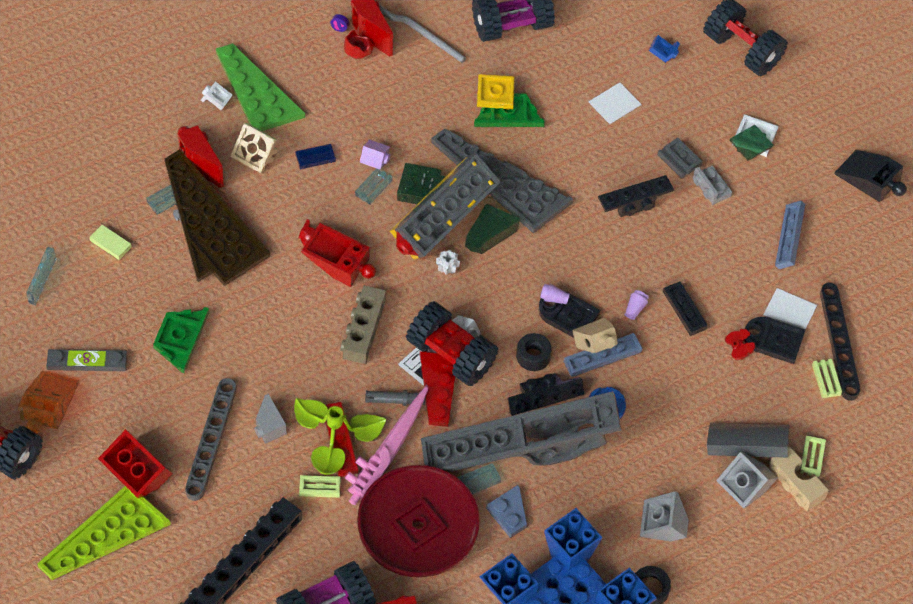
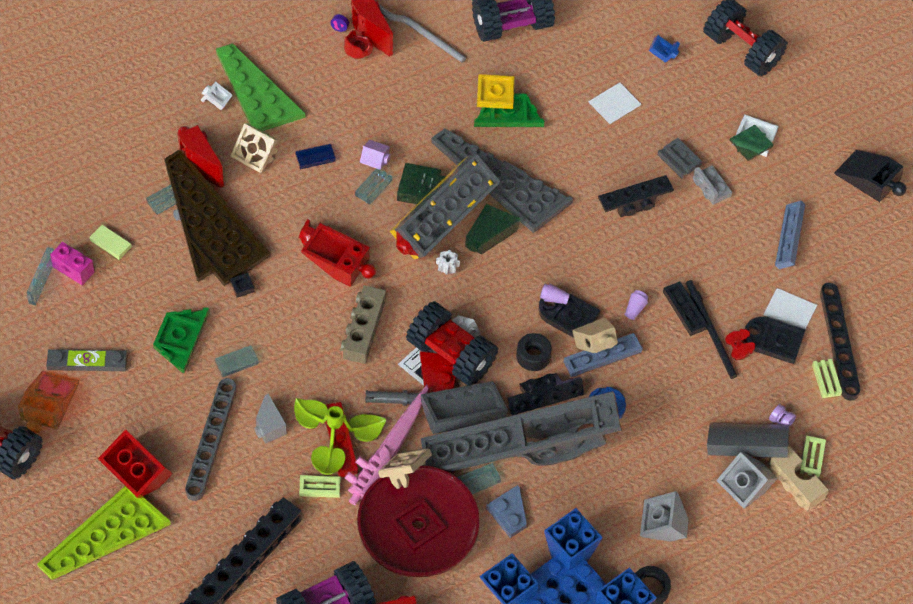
(72, 263): none -> dark pink brick
(236, 361): none -> clear light blue tile
(242, 285): none -> black plate
(402, 464): none -> tan piece
(463, 407): none -> dark grey slope
(697, 299): none -> black bar
(782, 416): none -> lavender wheel

